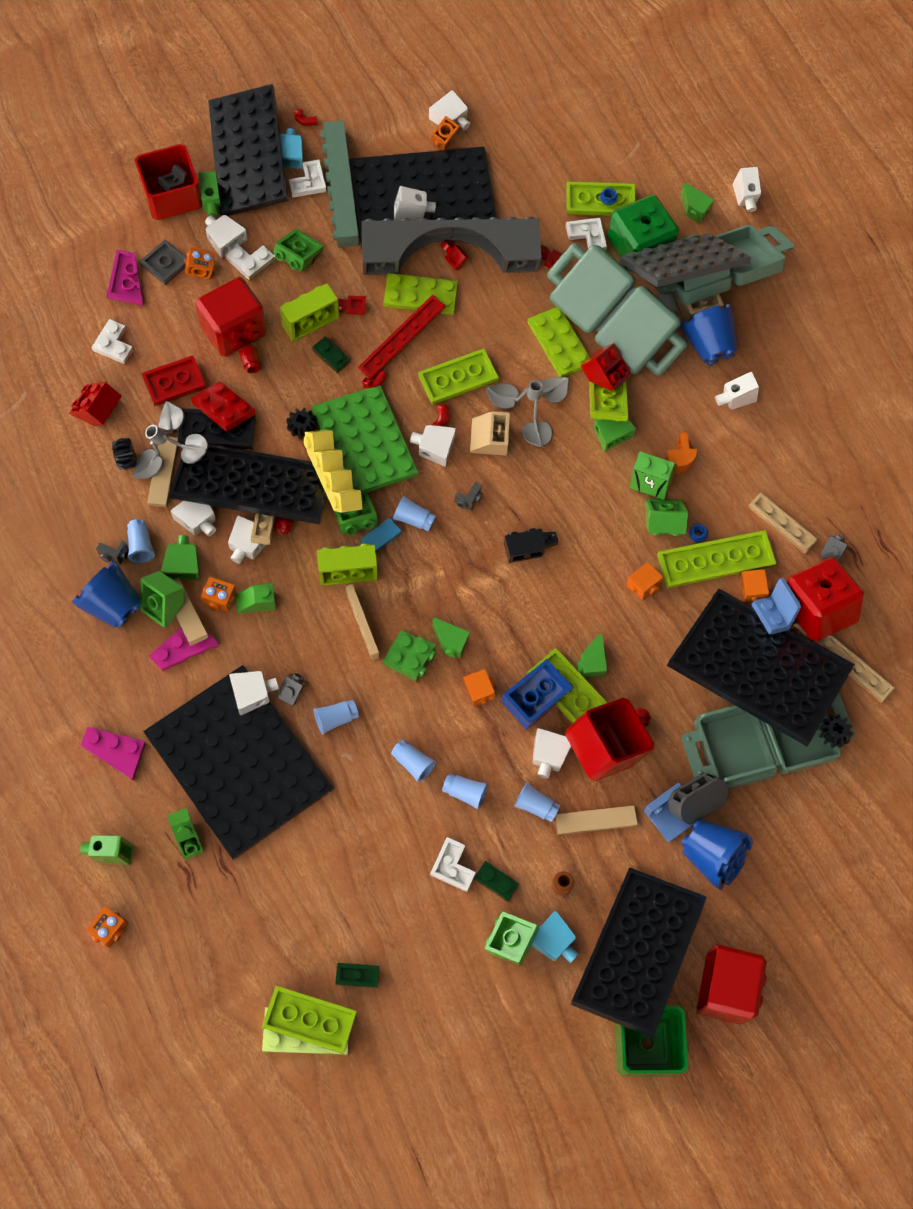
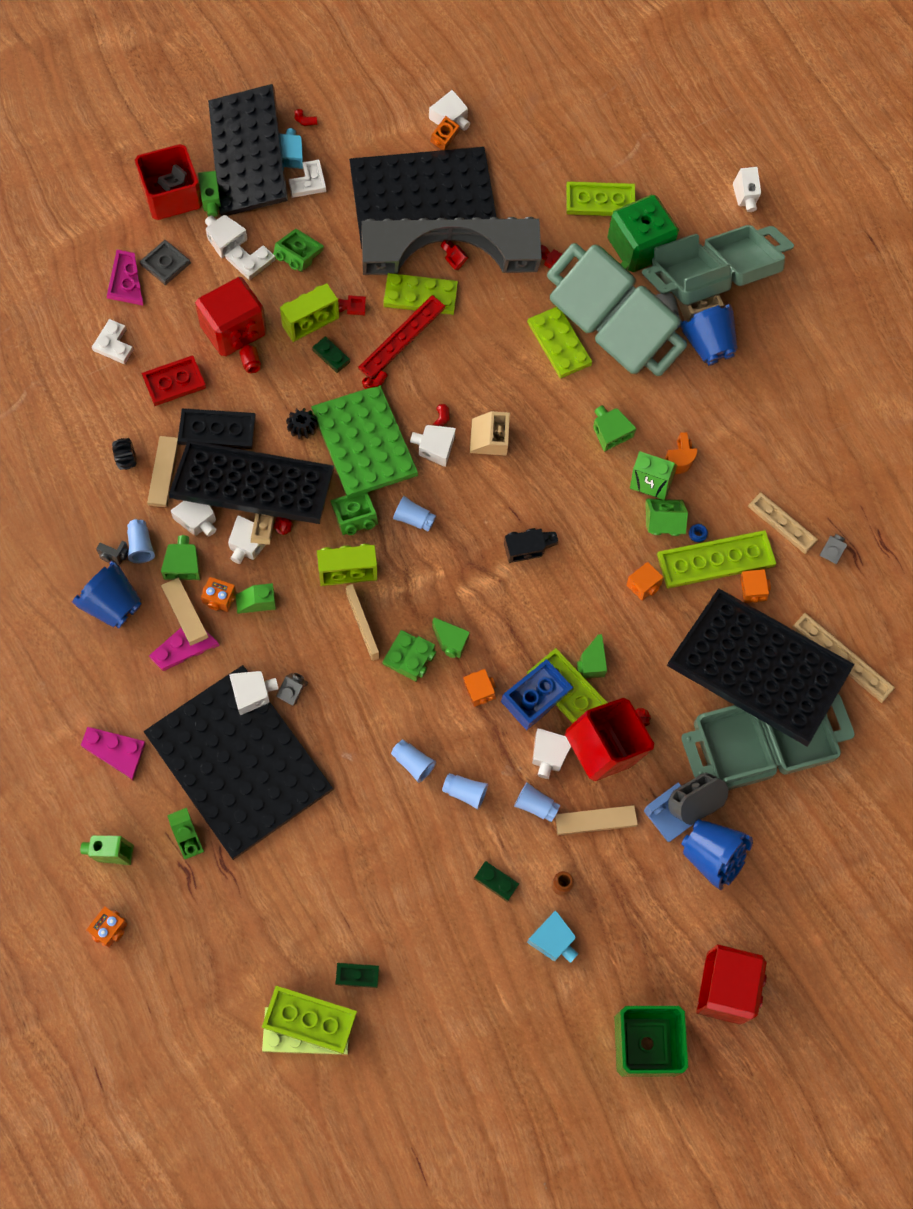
(95, 403): red slope -> none
(161, 598): bright green slope -> none
(170, 419): light grey plant -> none
(199, 263): orange head -> none
(223, 406): red plate -> none
(330, 470): light yellow brick -> none
(335, 715): light blue plant -> none
(340, 184): sand green brick -> none
(382, 535): dark azure tile -> none
(412, 204): white torso -> none
(447, 867): white plate -> none
(458, 376): lime plate -> none
(468, 501): dark grey bracket -> none
(506, 395): light grey plant -> none
(511, 938): bright green plate -> none
(589, 229): white plate -> none
(606, 367): red slope -> none
(607, 403): lime plate -> none
(608, 192): blue plate -> none
(639, 952): black plate -> none
(684, 260): dark grey plate -> none
(695, 203): bright green slope -> none
(739, 392): white torso -> none
(779, 609): medium blue bracket -> none
(826, 609): red plate -> none
(835, 738): black gear -> none

